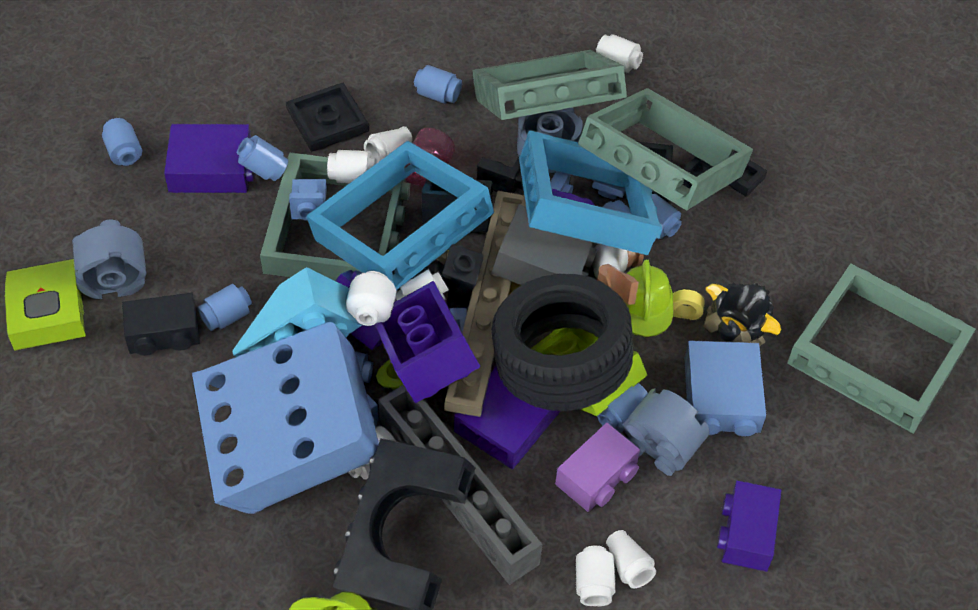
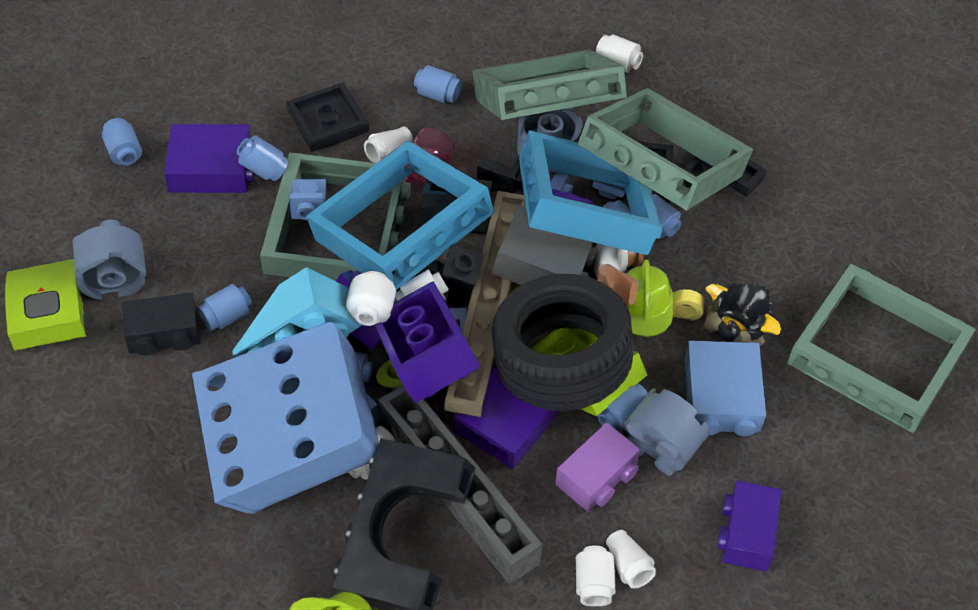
(348, 165): white brick -> none

